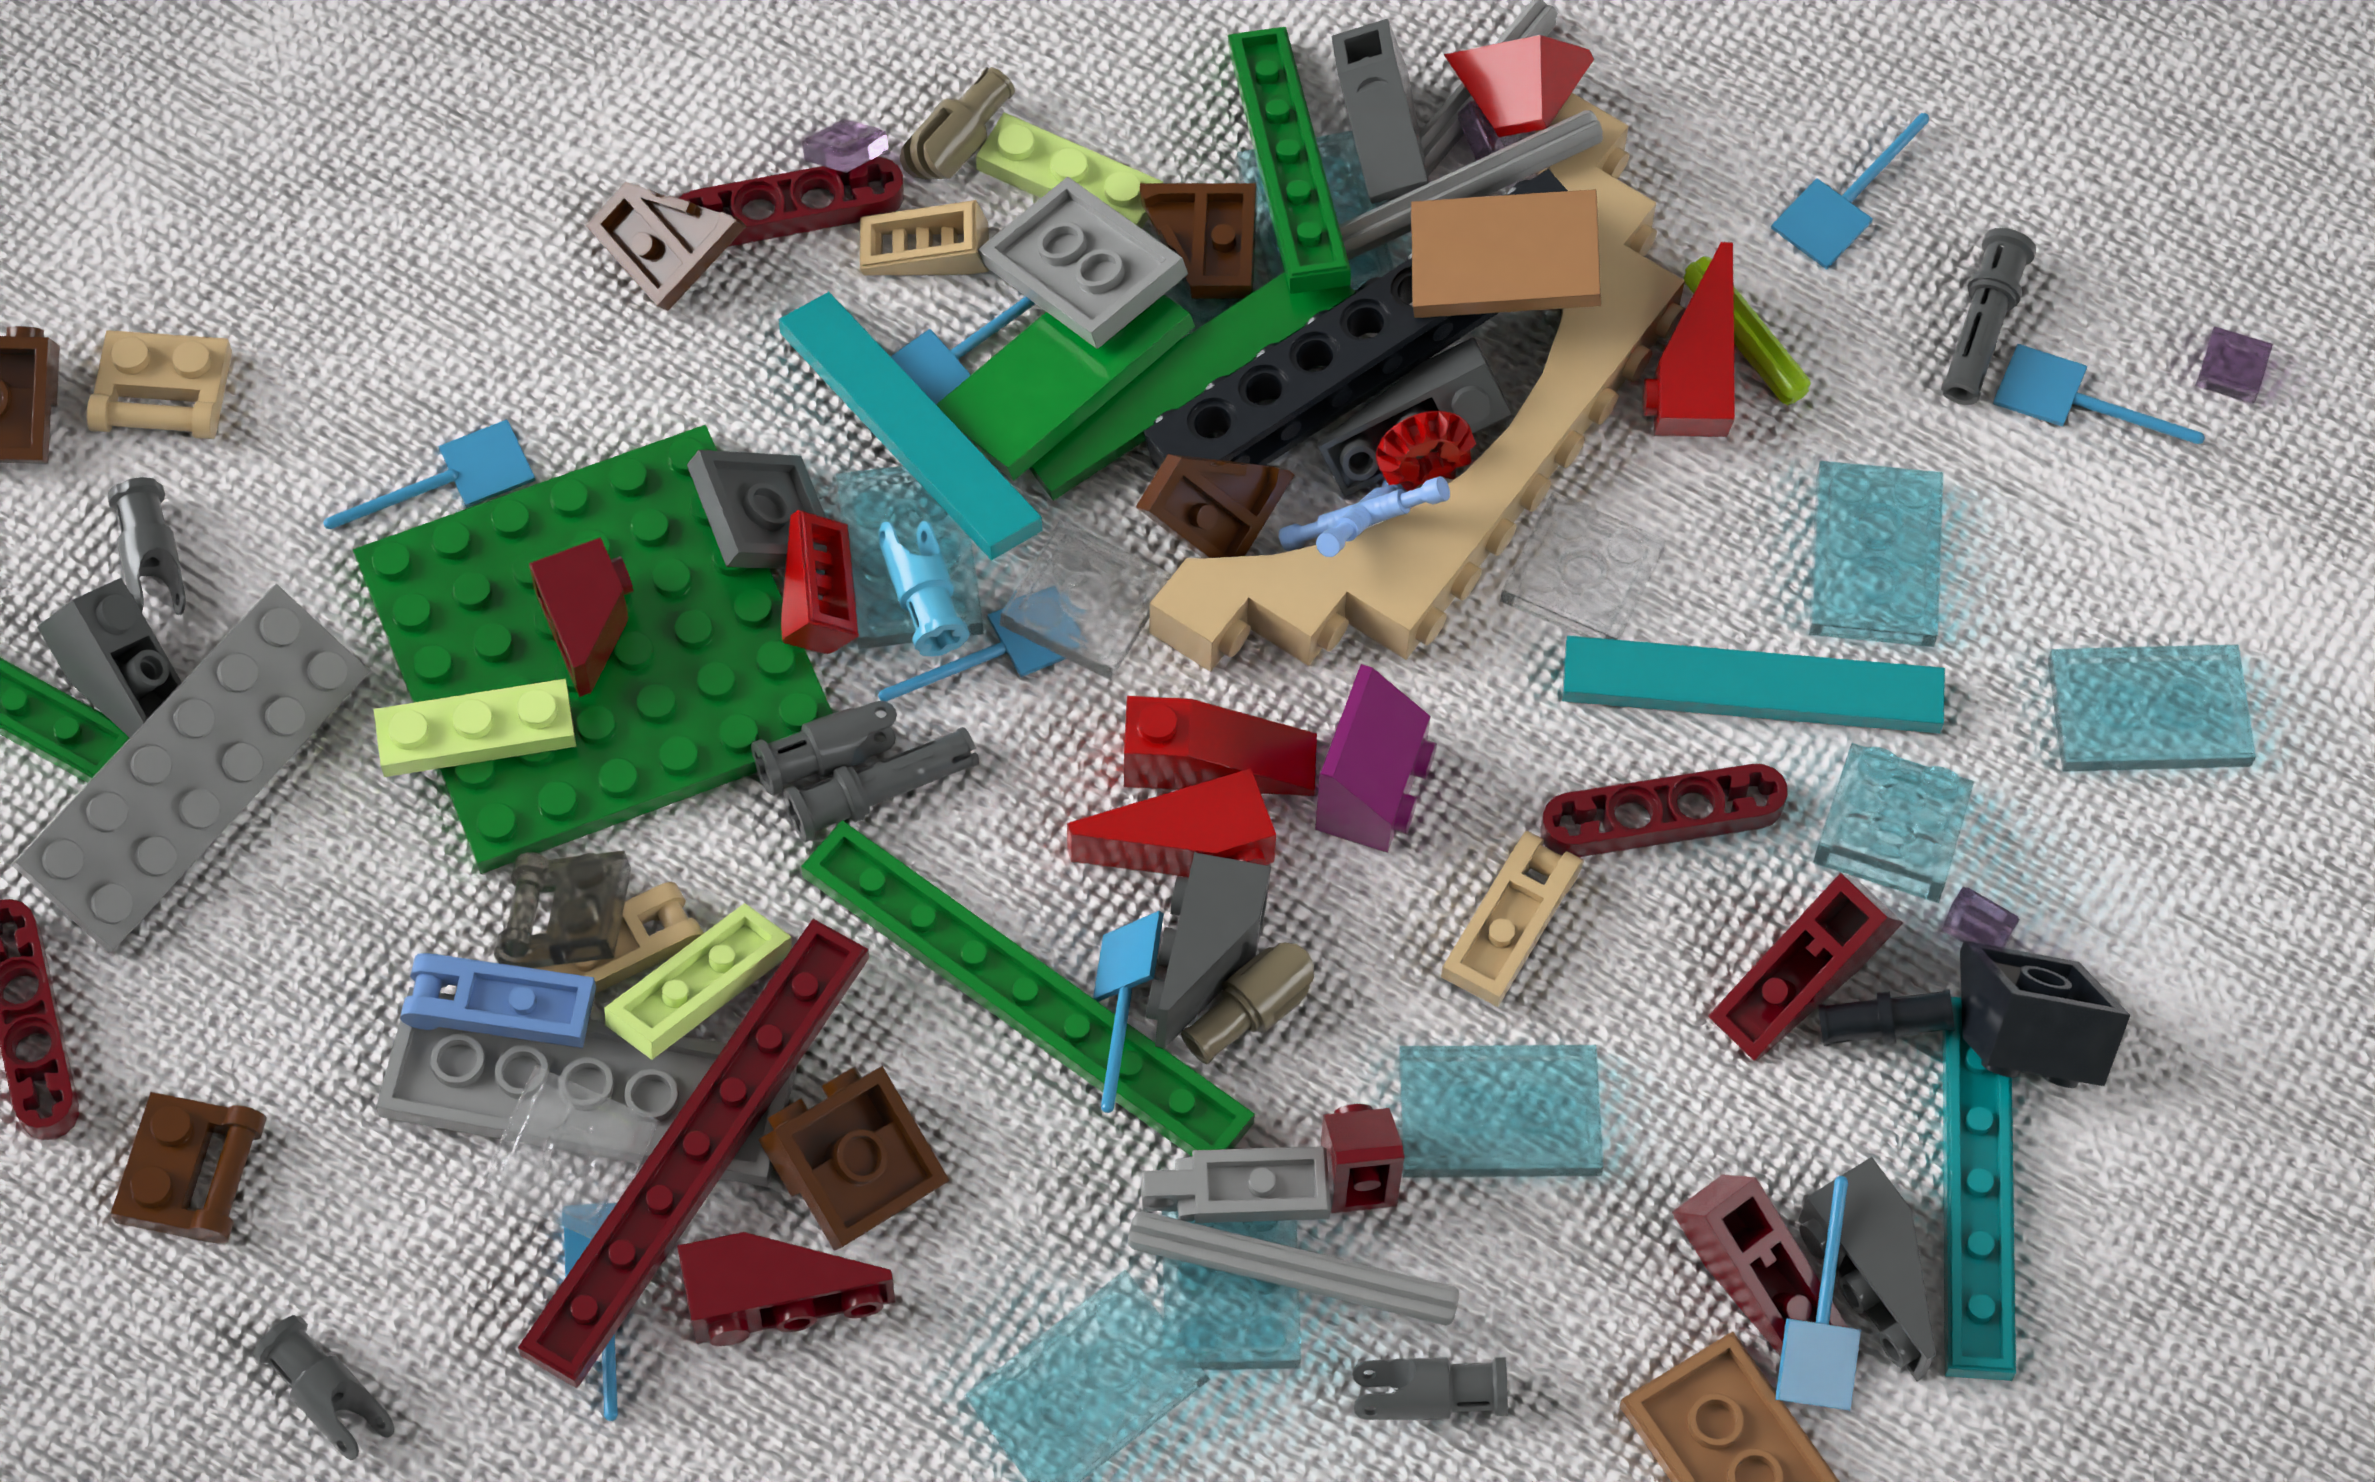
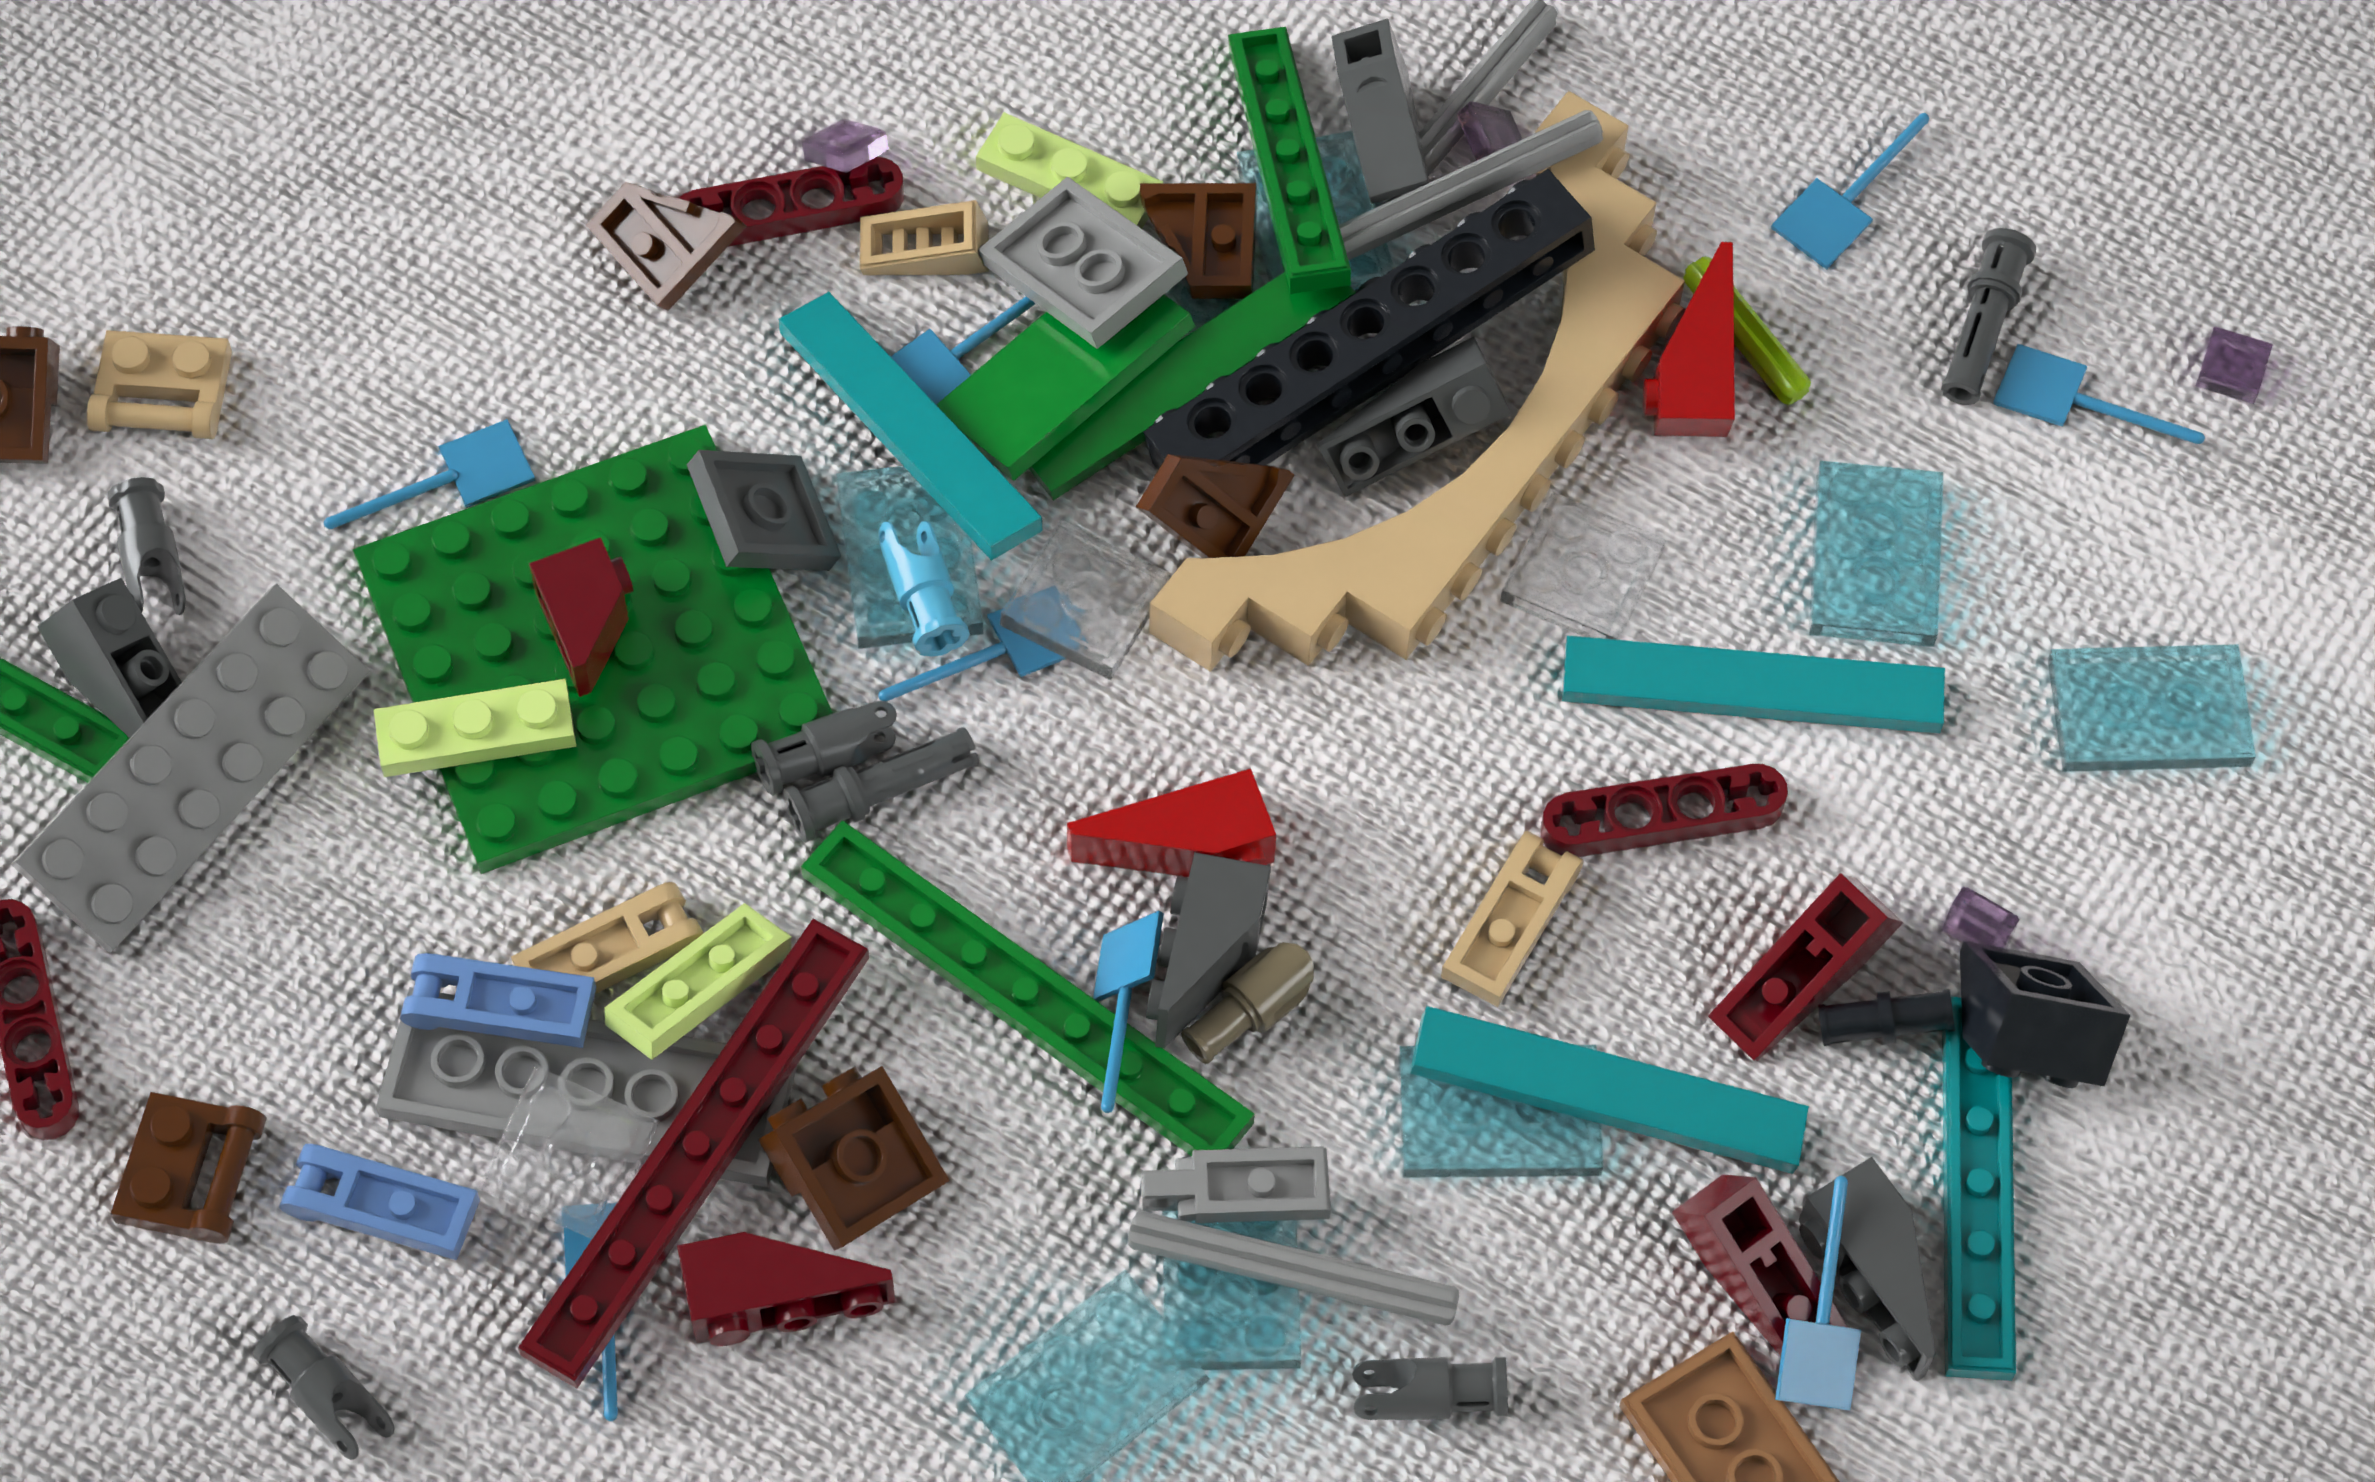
(381, 1201): none -> medium blue plate
(583, 912): clear smoke plate -> none
(805, 619): red slope -> none
(955, 128): dark tan arm -> none
(1192, 742): red slope -> none
(1350, 521): light blue piece -> none
(1362, 1158): dark red slope -> none
(1374, 764): magenta slope -> none
(1417, 437): red gear -> none
(1505, 253): medium nougat tile -> none
(1521, 80): red slope -> none
(1609, 1090): none -> teal tile
(1894, 822): clear light blue plate -> none

